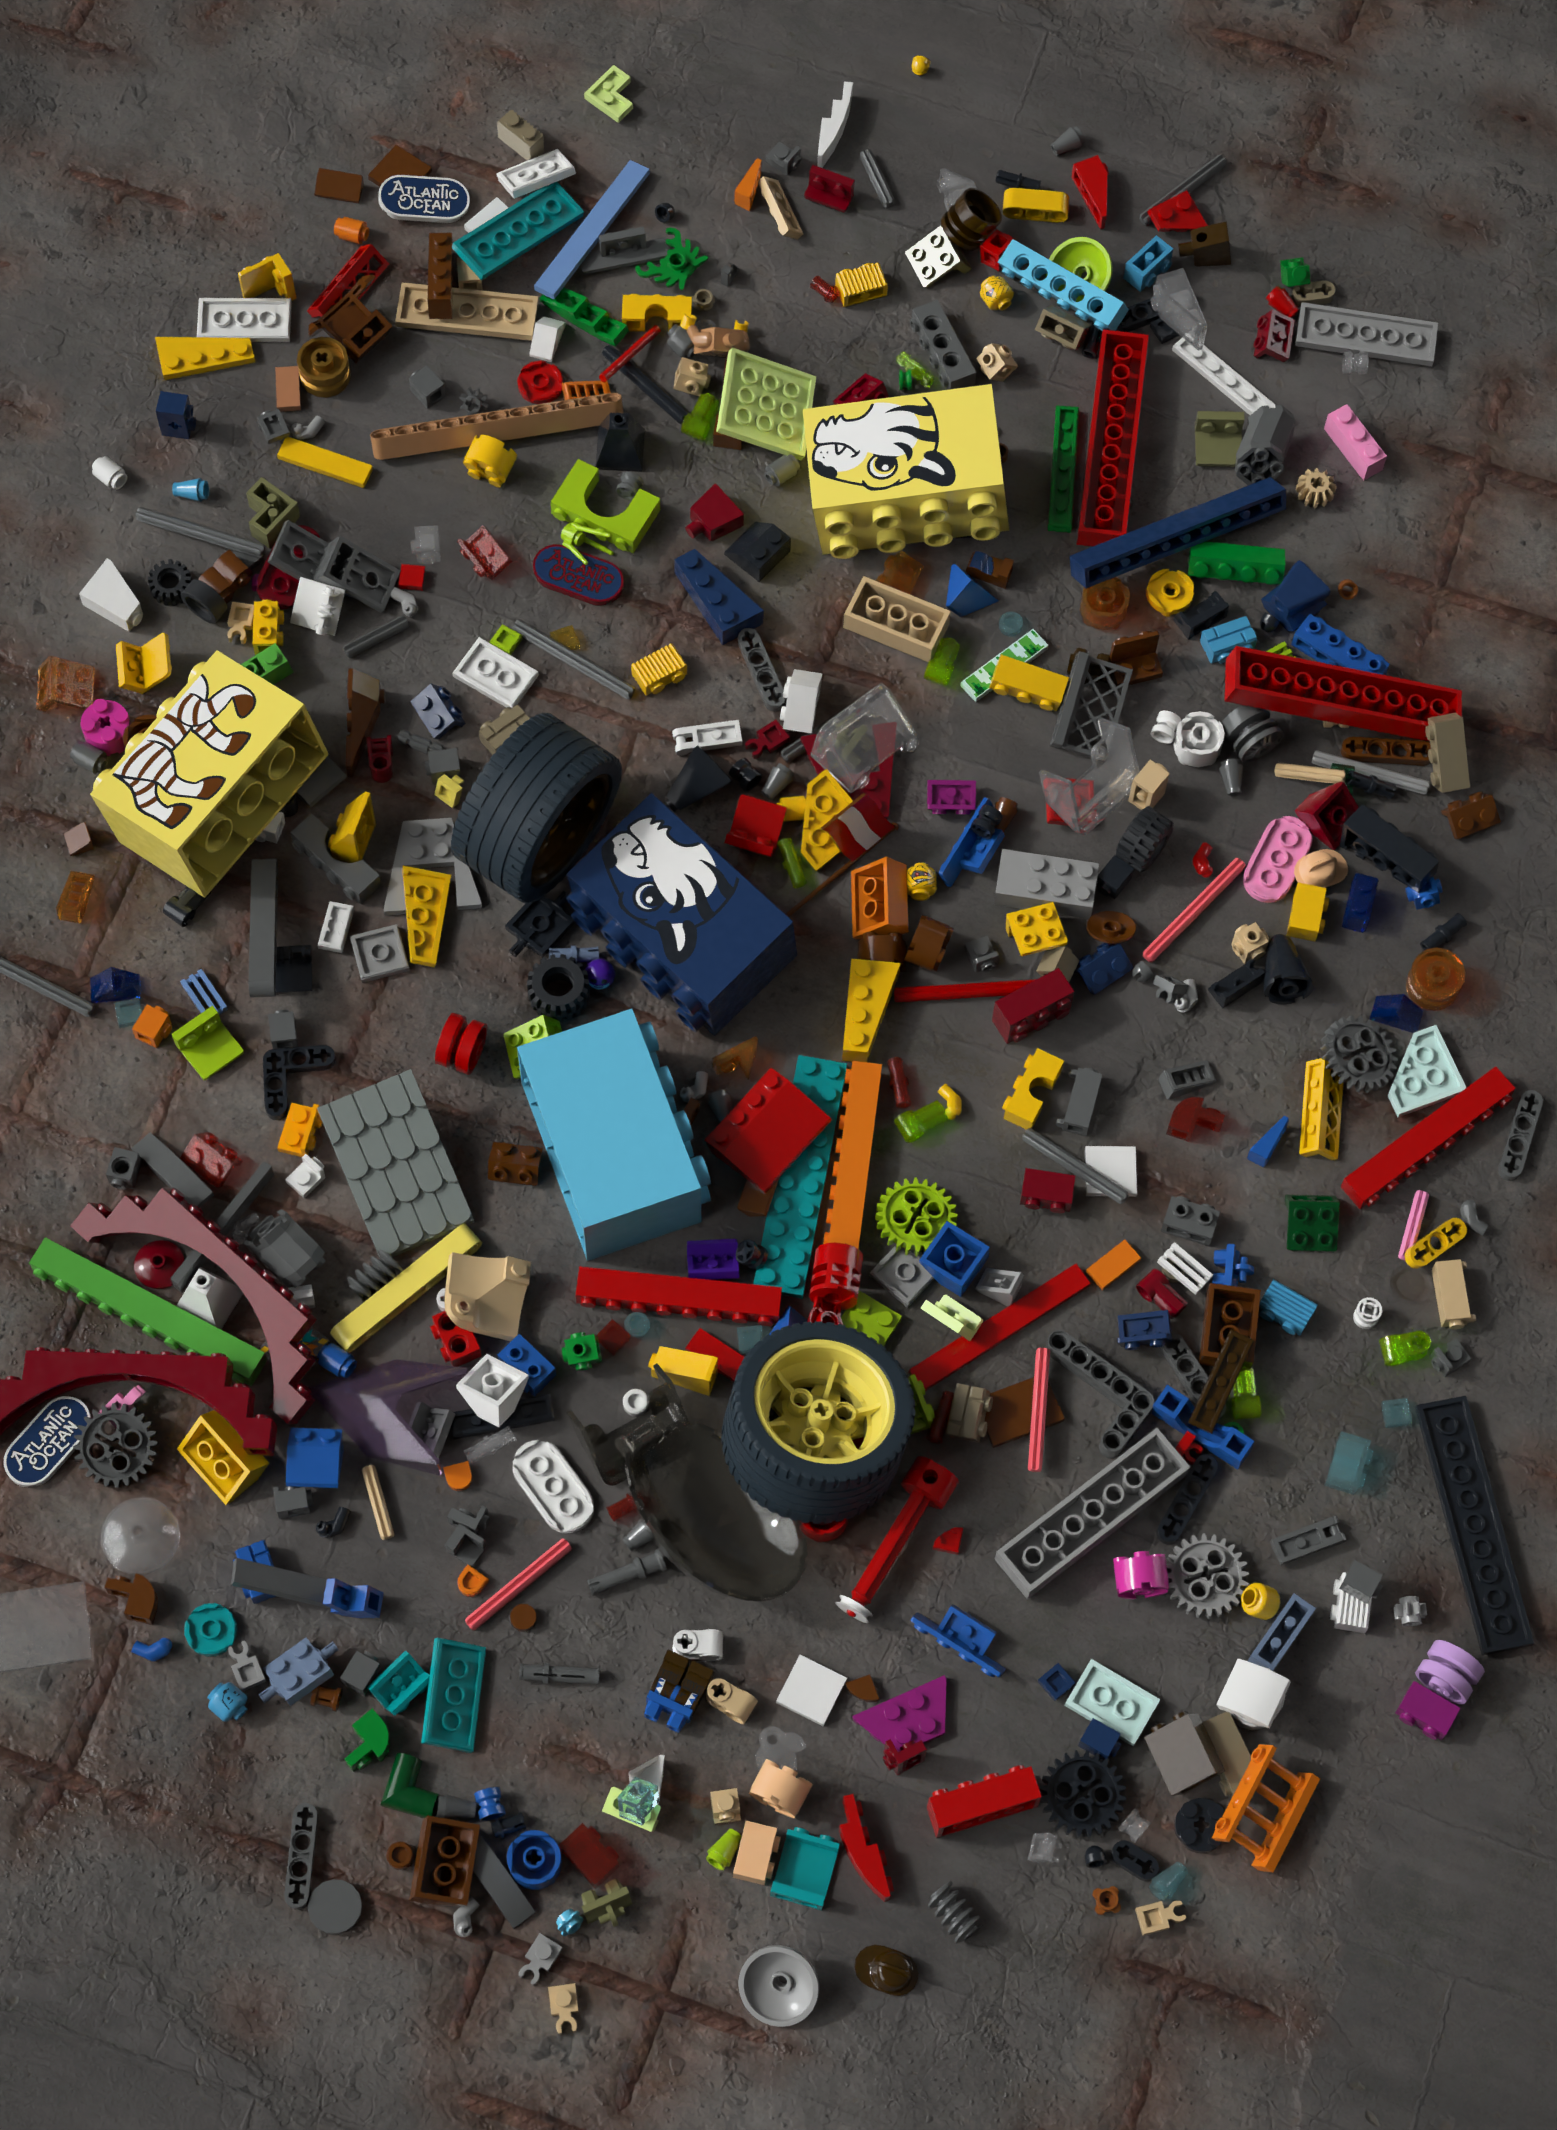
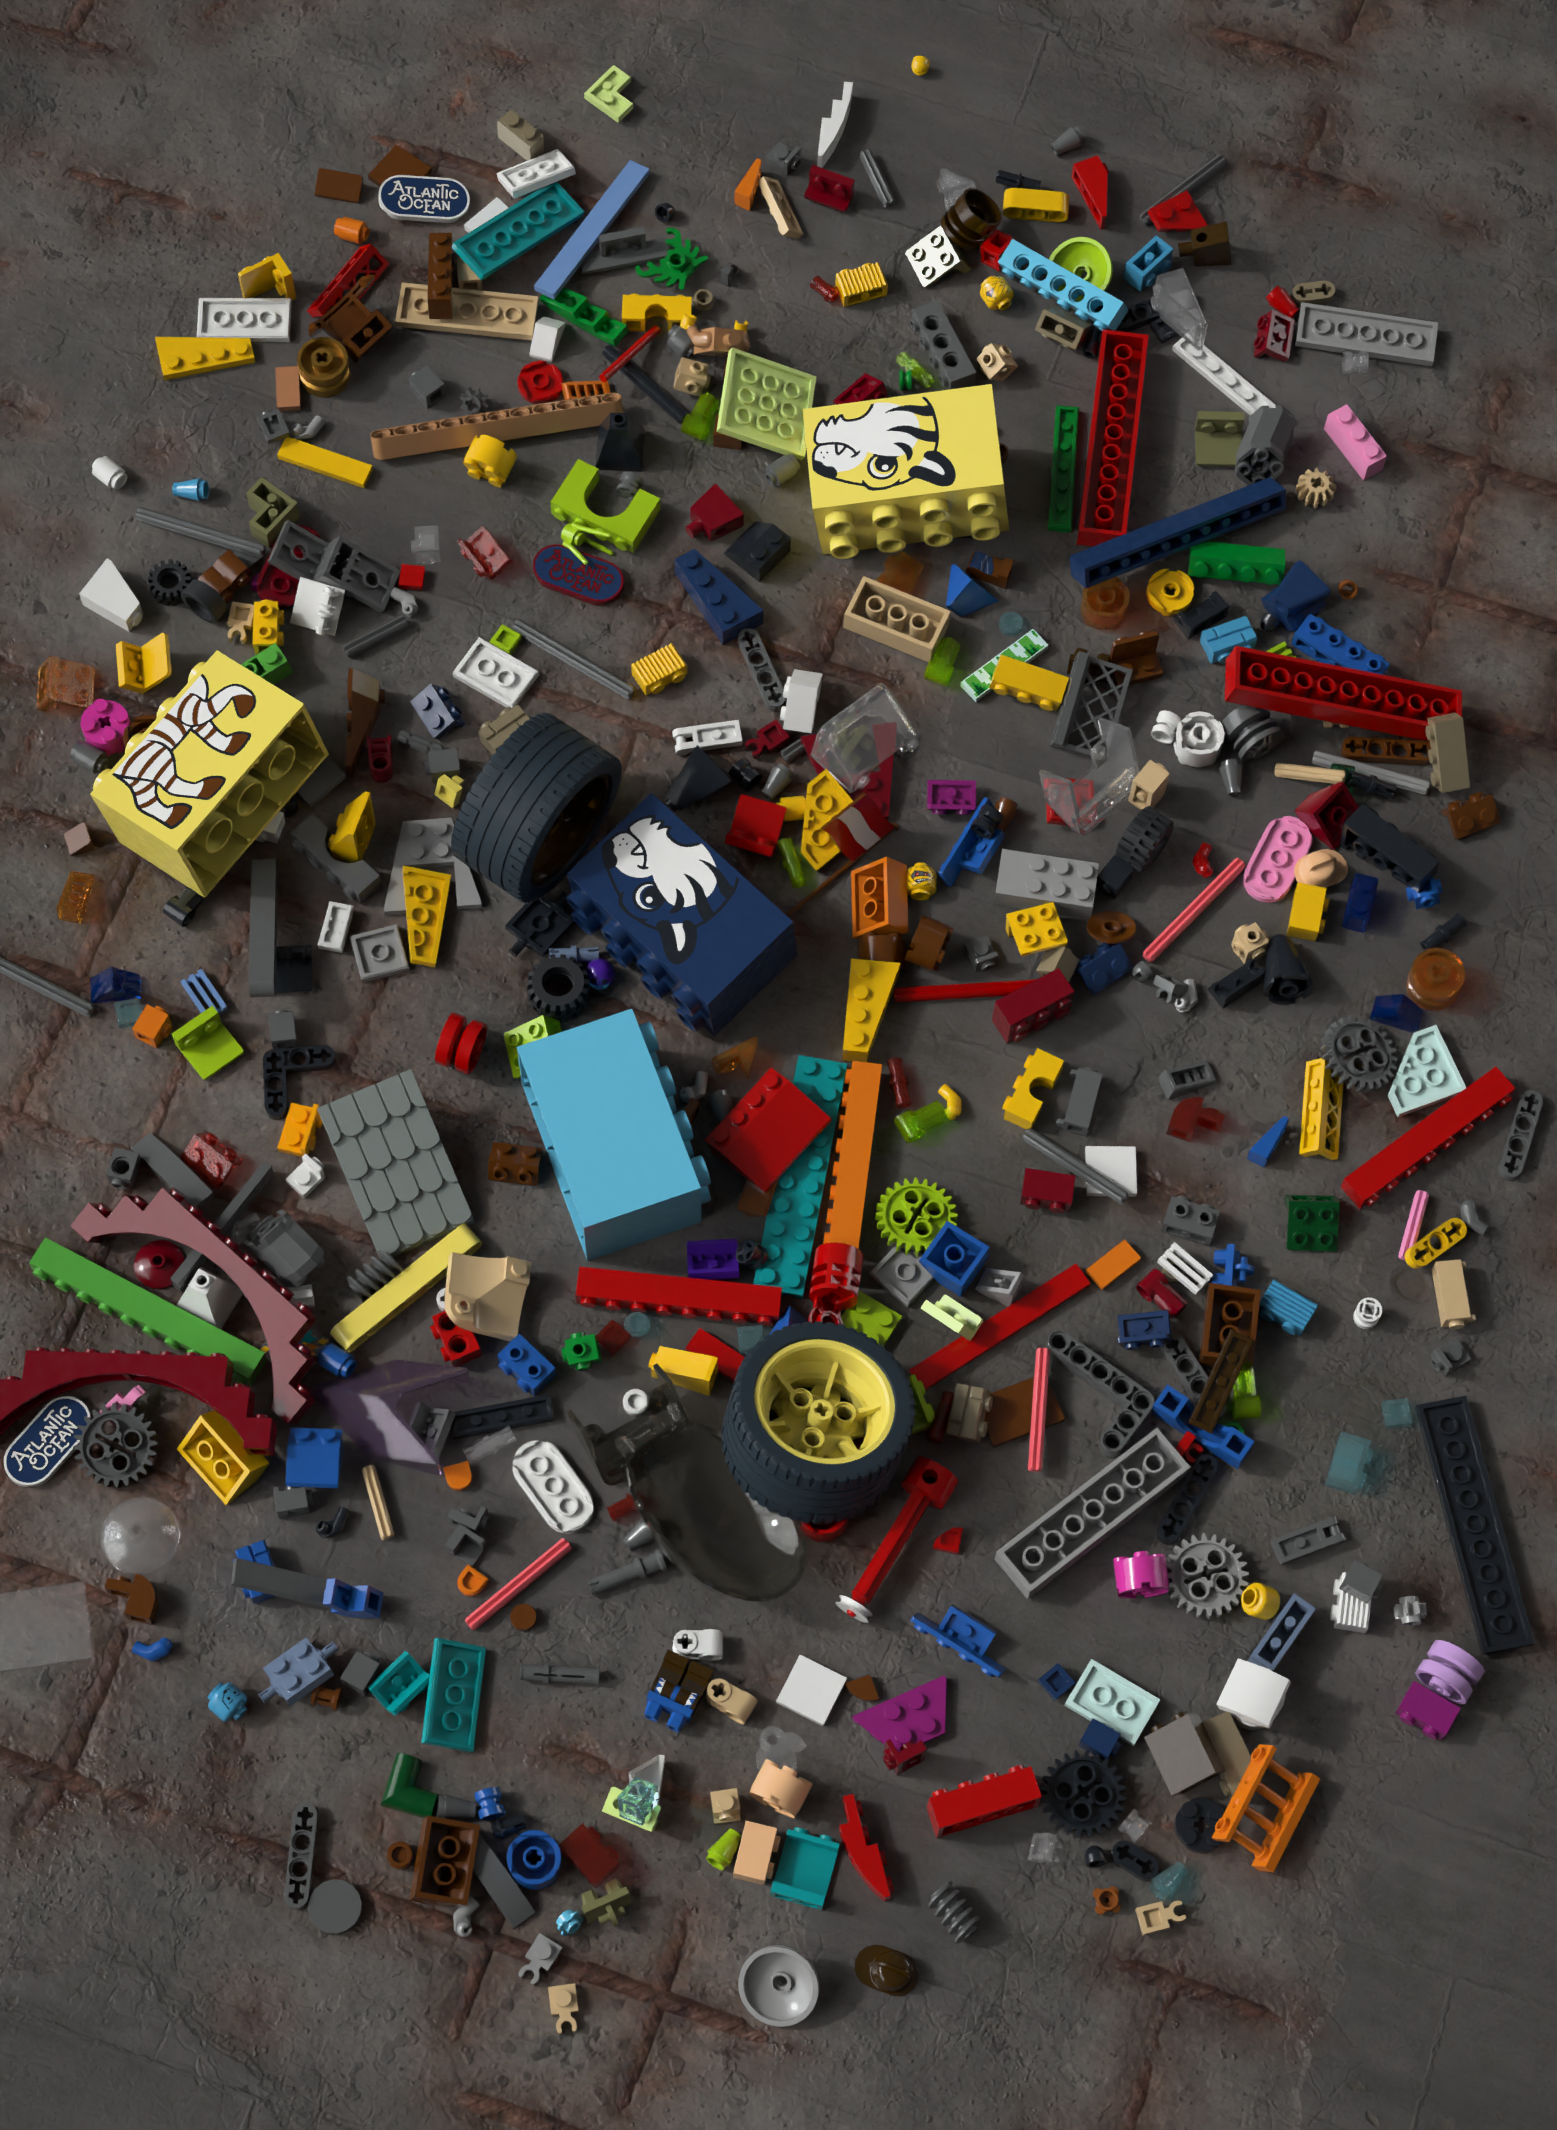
(175, 415): dark blue brick -> none
(210, 1629): teal tile -> none
(247, 1670): light grey plate -> none
(376, 1741): green brick -> none
(493, 1389): white slope -> none
(566, 637): clear yellow tile -> none
(1294, 272): green brick -> none
(1400, 1348): clear neon green piece -> none

